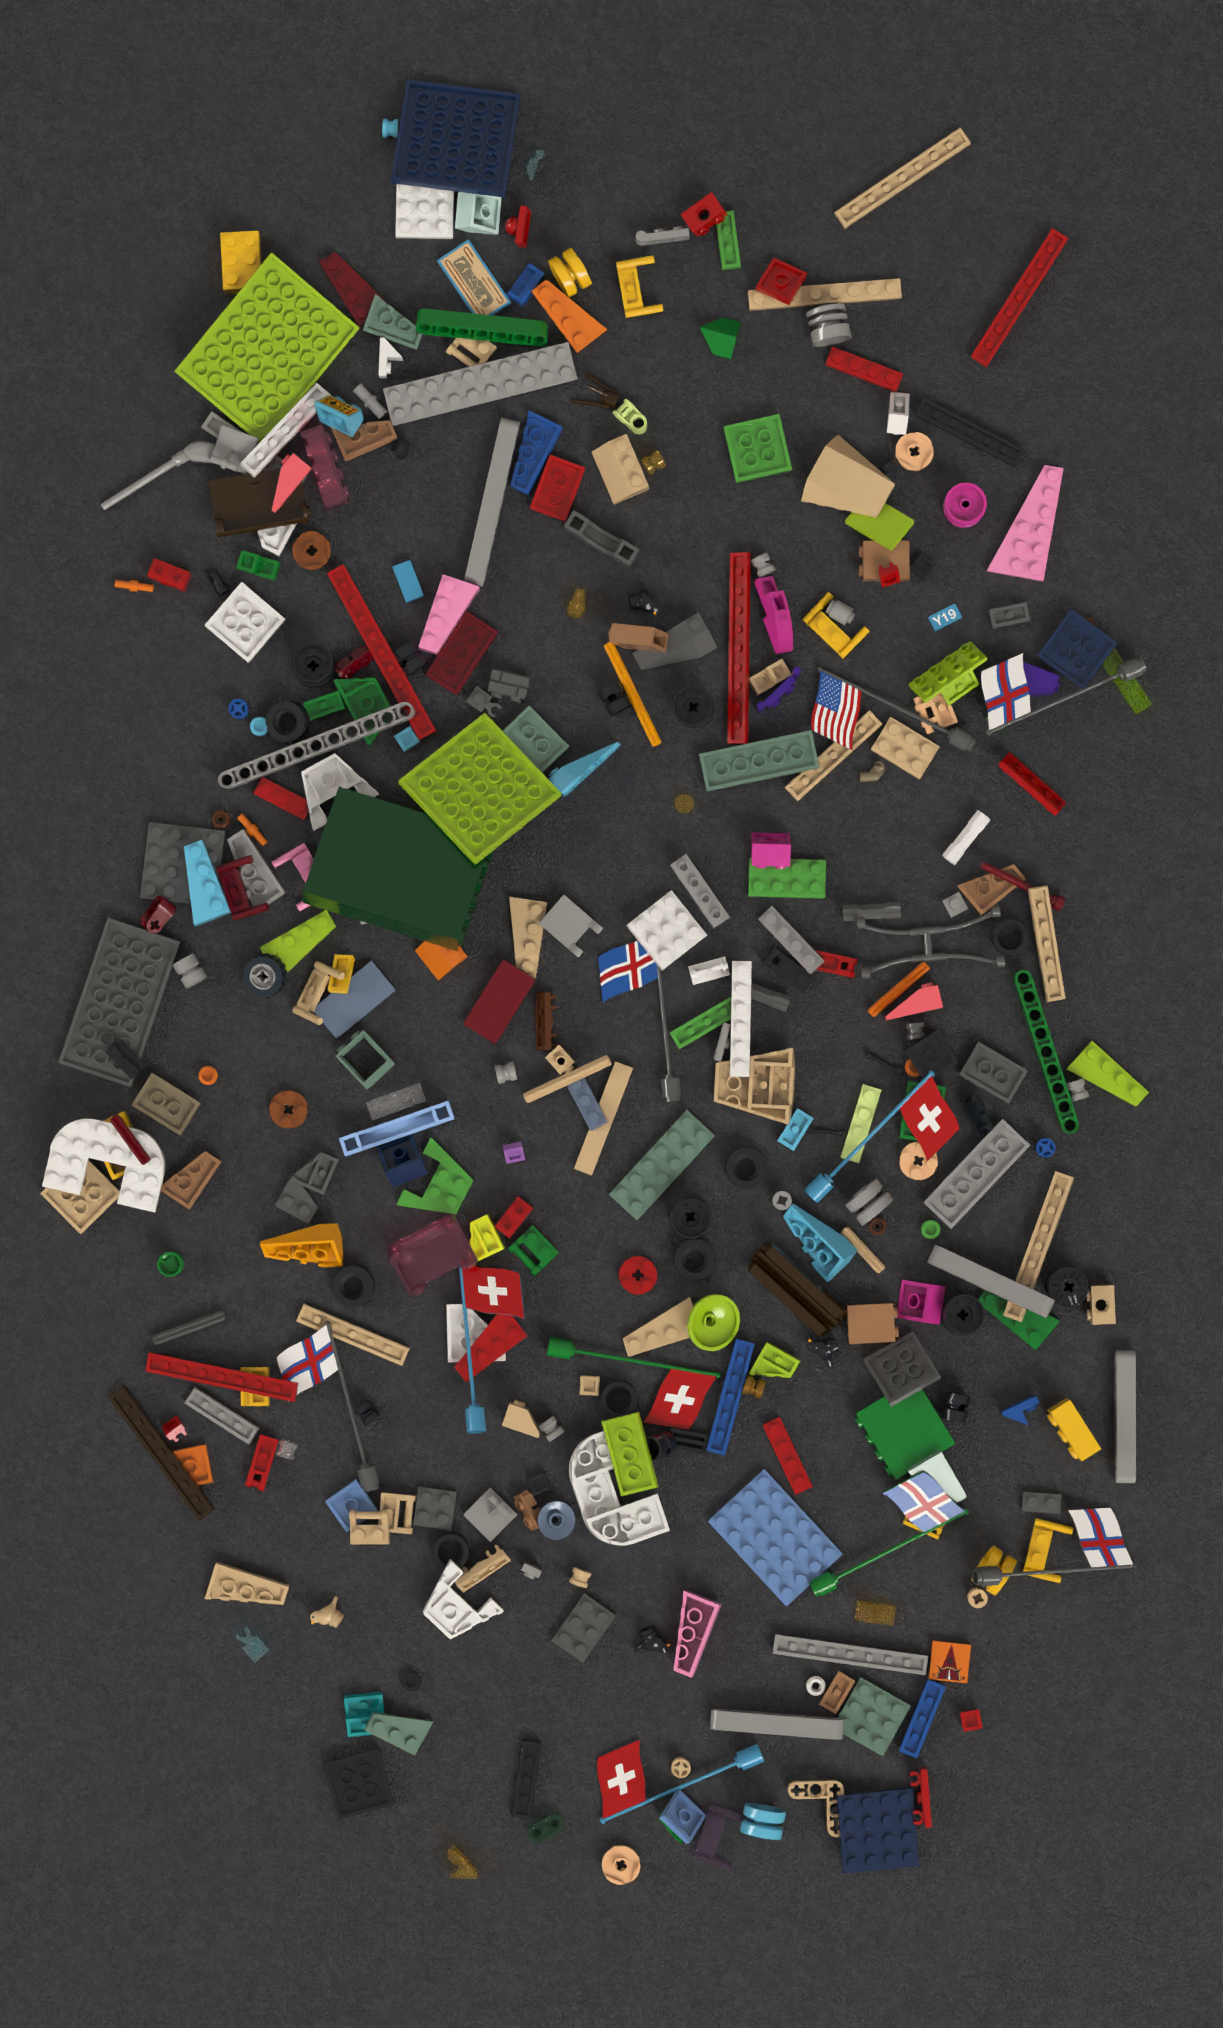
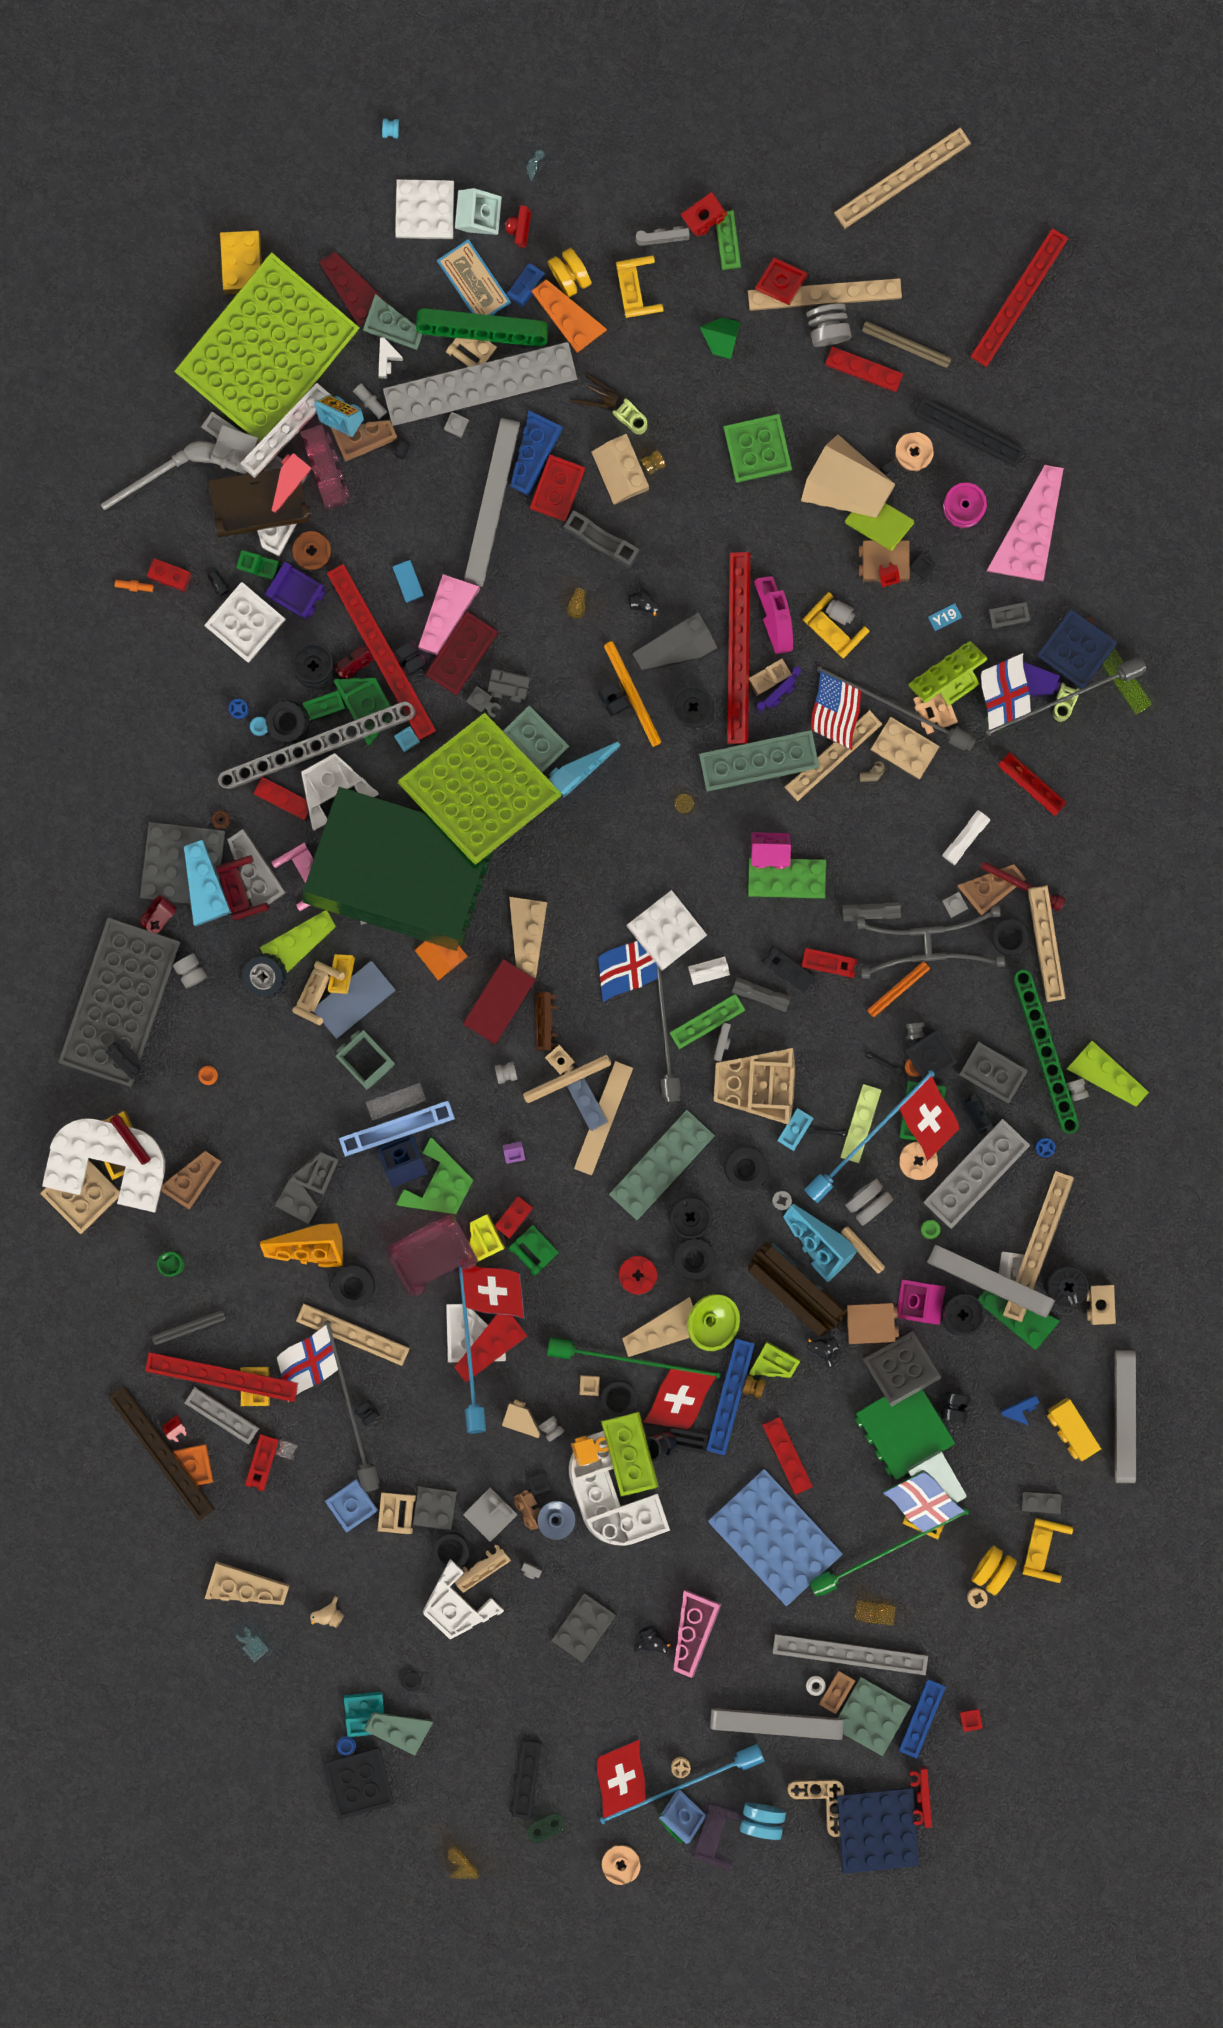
(166, 1104): dark tan plate -> none
(252, 829): orange bar -> none
(295, 591): none -> dark purple panel
(299, 1111): dark orange plate -> none
(346, 1745): none -> blue plate
(369, 1532): tan plate -> none
(455, 138): dark blue plate -> none
(456, 424): none -> light grey plate
(568, 923): light grey flag -> none
(580, 1577): tan wheel -> none
(586, 1450): none -> light orange brick
(638, 637): medium nougat brick -> none
(699, 891): light grey brick -> none
(740, 1019): white plate -> none
(763, 565): light grey wheel -> none
(791, 940): light grey plate -> none
(875, 1231): reddish brown plate -> none
(898, 413): white slope -> none
(906, 344): none -> dark tan axle
(920, 1001): coral slope -> none
(949, 1661): orange tile -> none
(1010, 1264): none -> white slope
(1067, 704): none -> yellowish green piece
(1099, 1541): flag -> none

